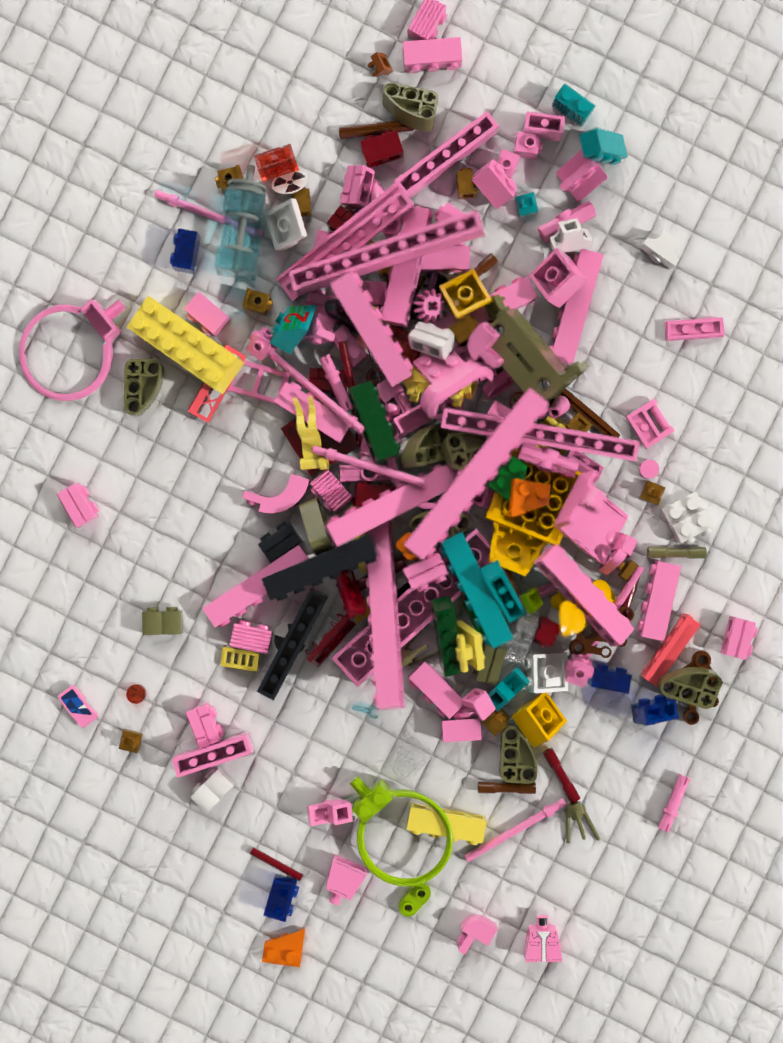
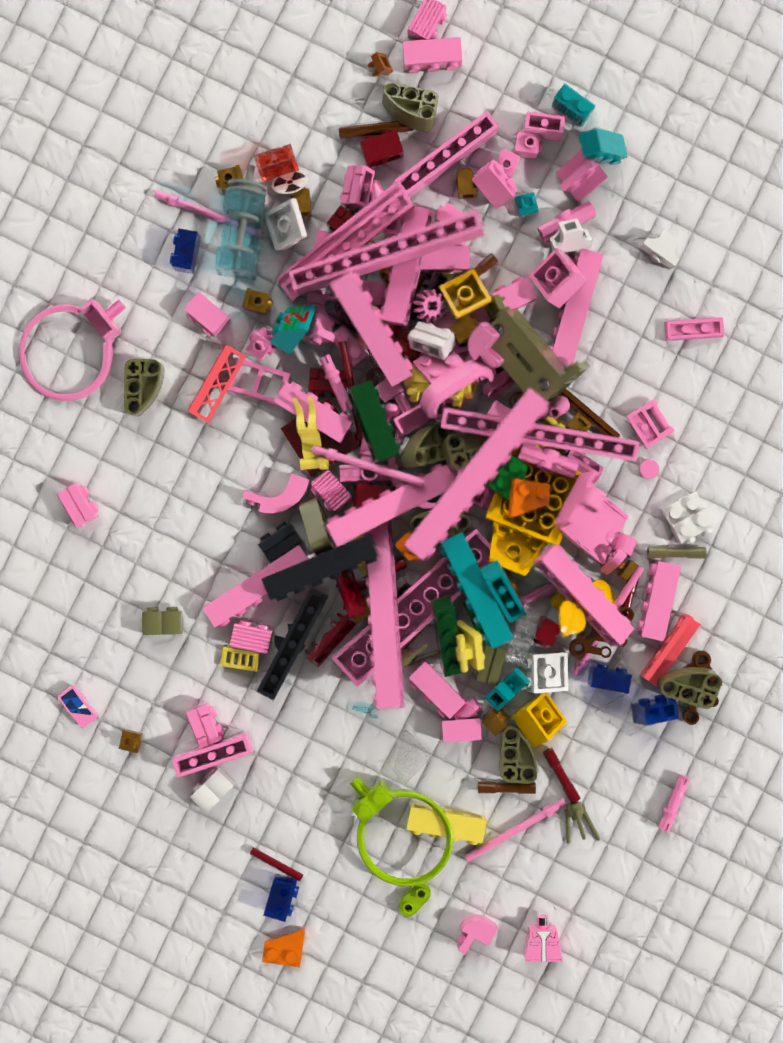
(136, 693): clear red tile -> none
(185, 344): light yellow brick -> none
(330, 811): bright pink brick -> none
(344, 879): bright pink torso -> none
(351, 421): bright pink bar -> none
(425, 572): bright pink brick -> none
(480, 702): bright pink panel -> none
(531, 600): lime plate -> none
(578, 669): bright pink brick -> none
(652, 492): pearl gold tile -> none
(738, 638): bright pink brick -> none

